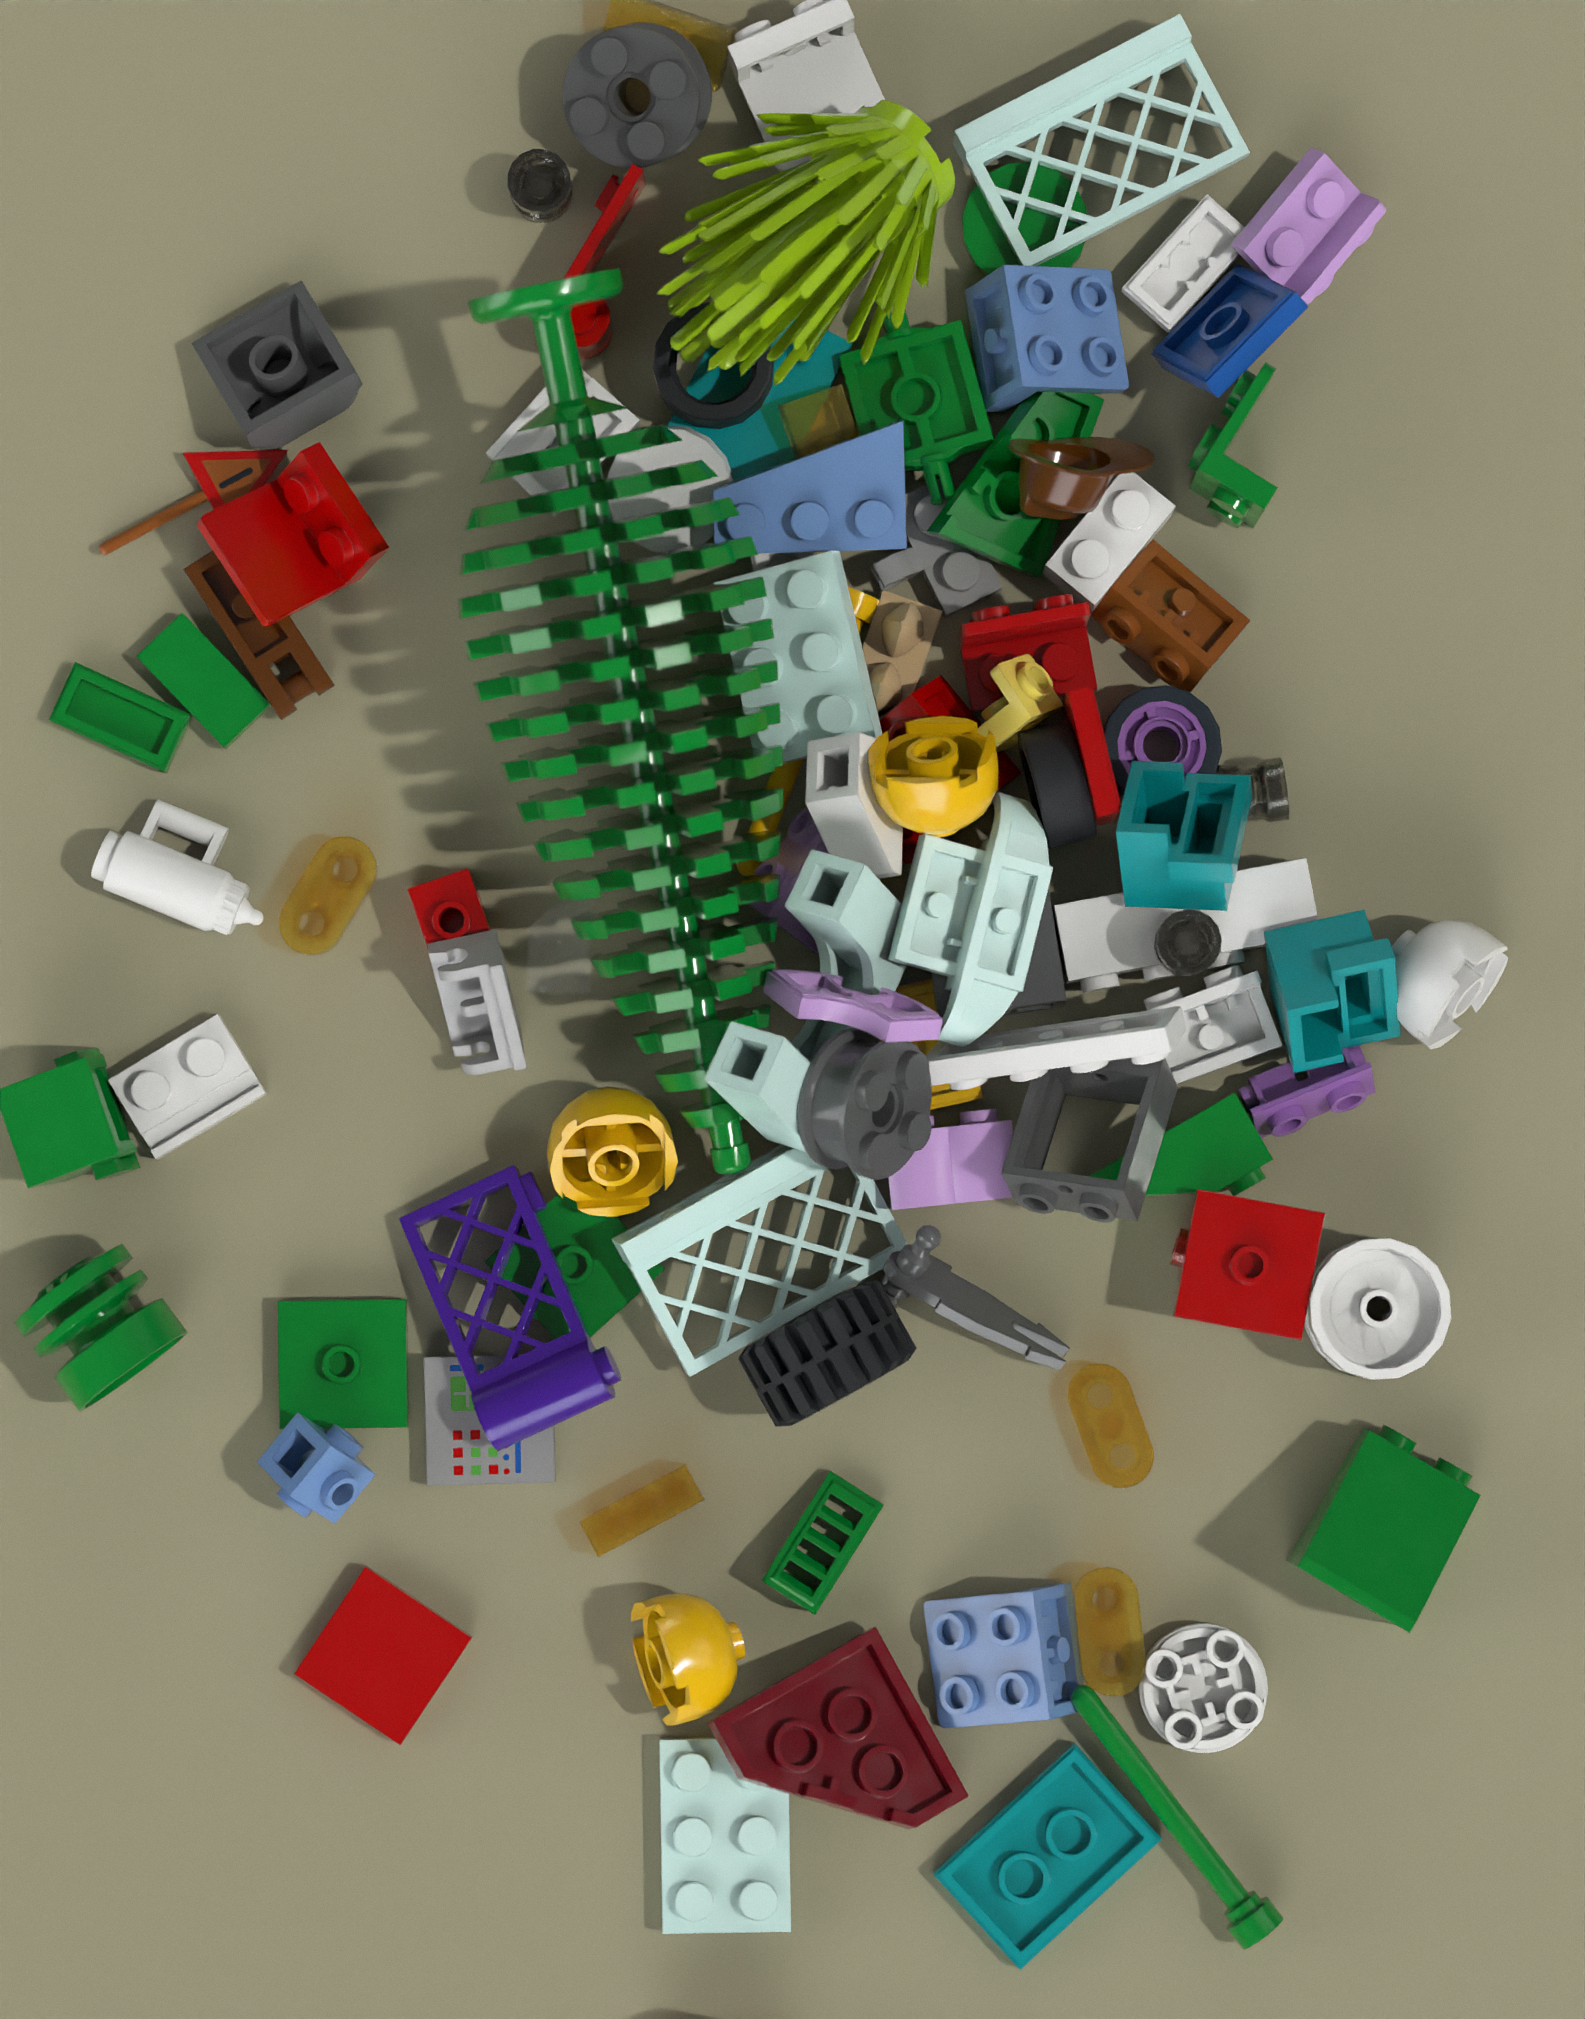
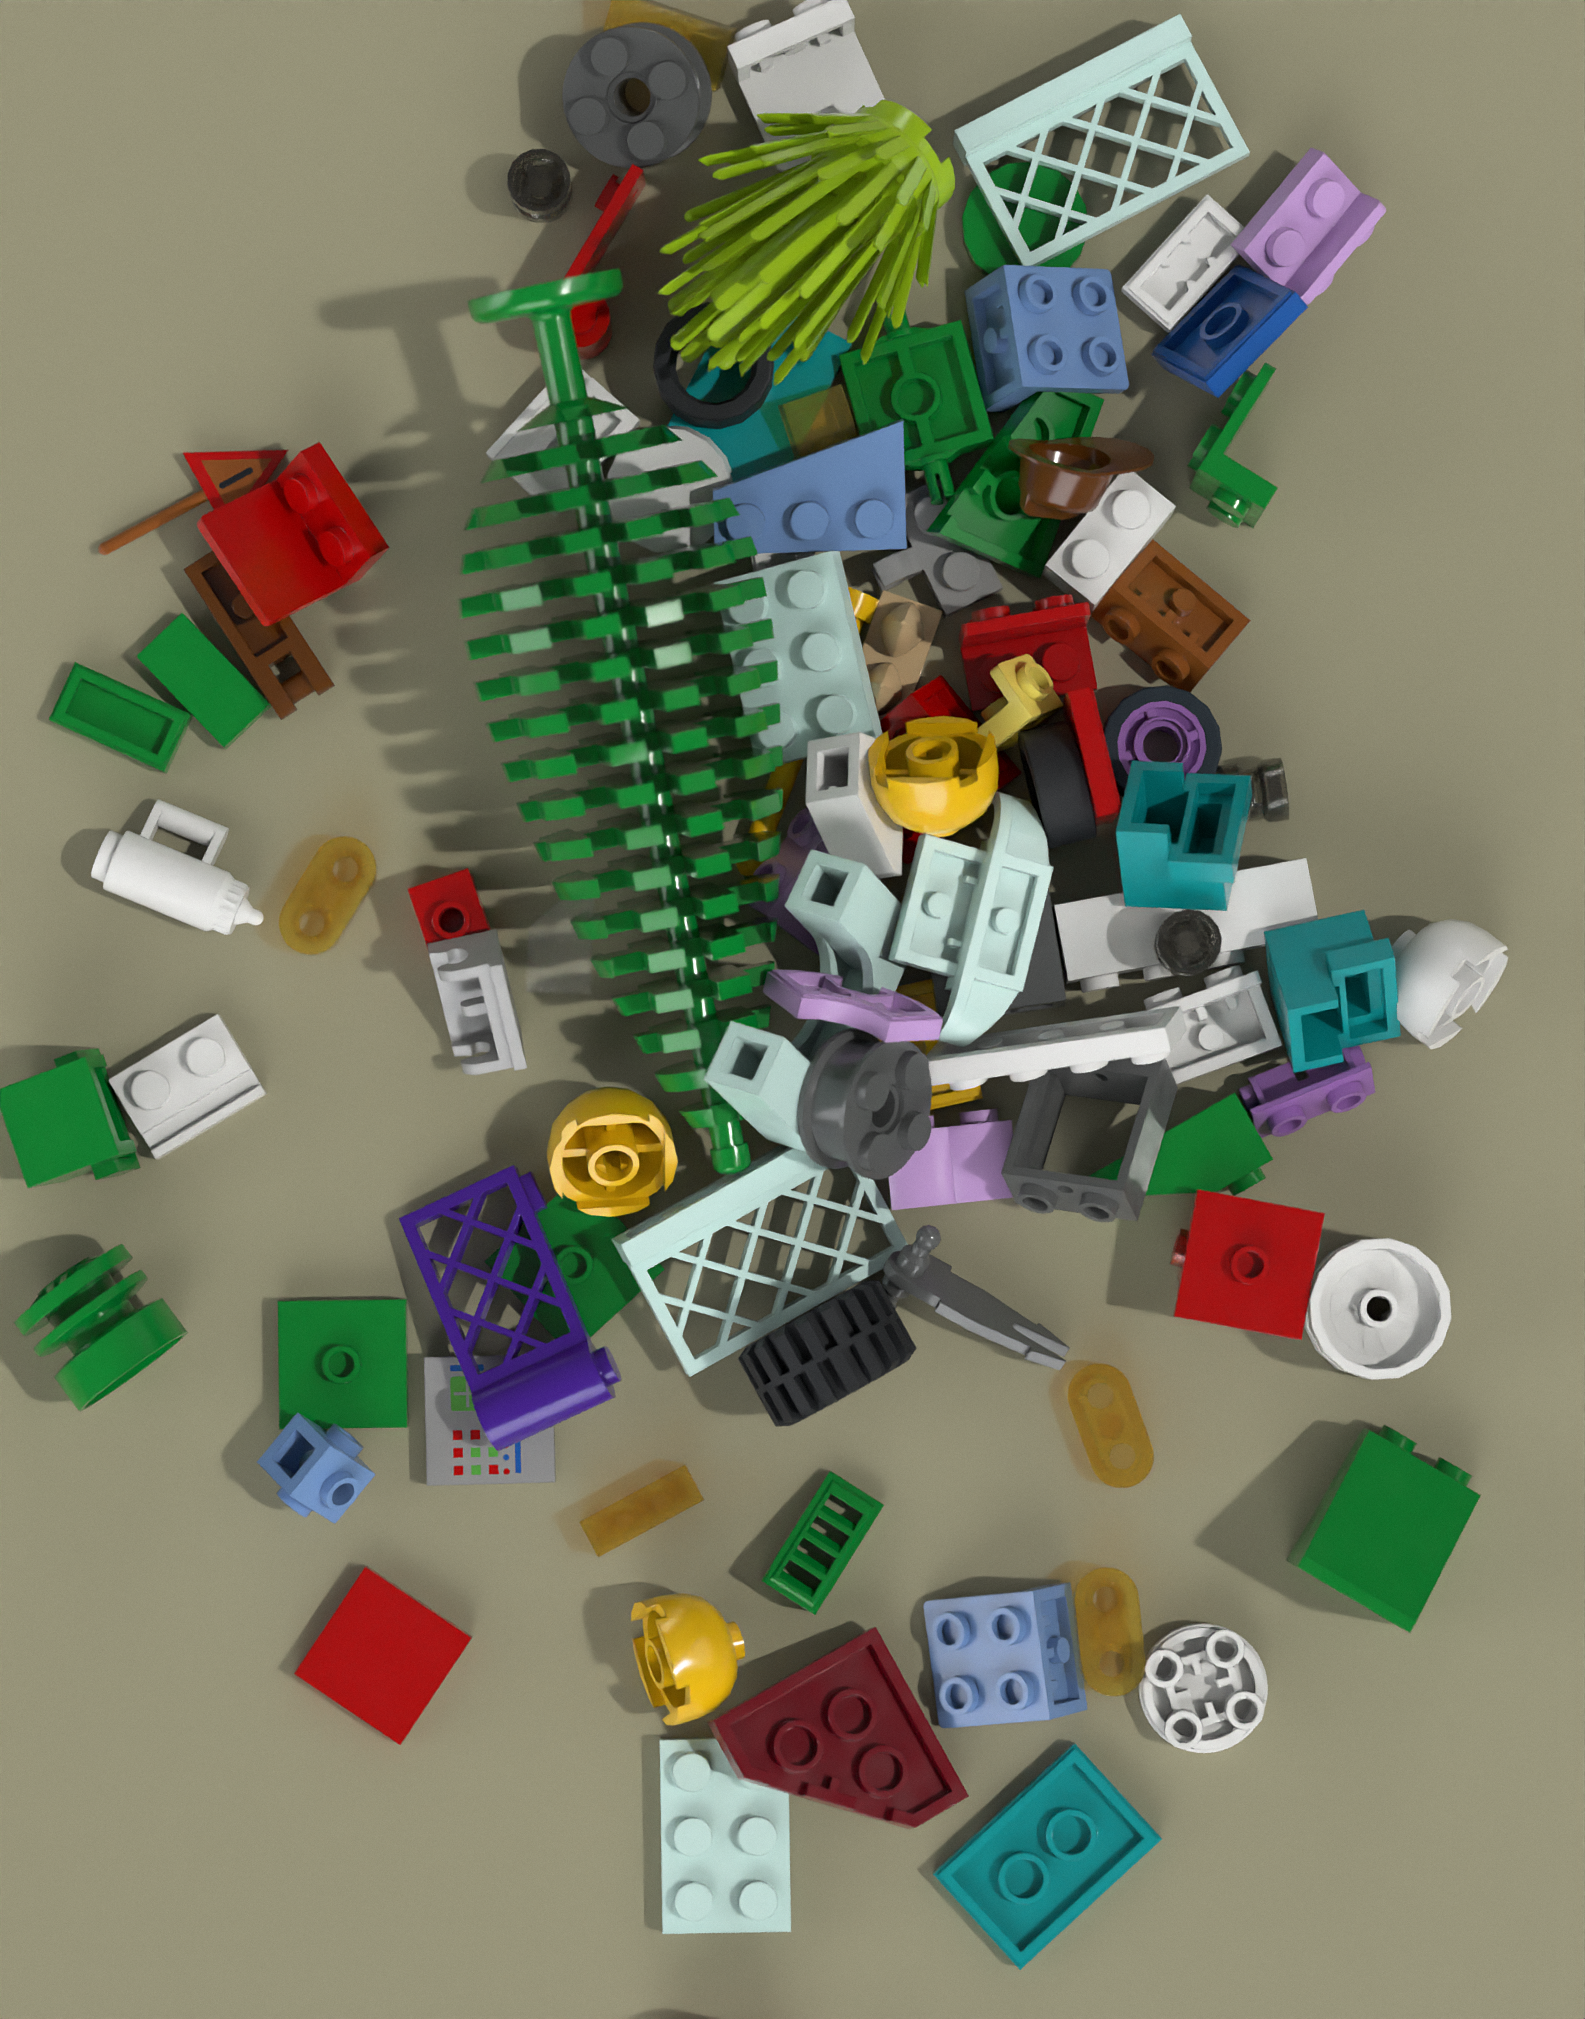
(280, 368): dark grey slope -> none
(1248, 1914): green piece -> none

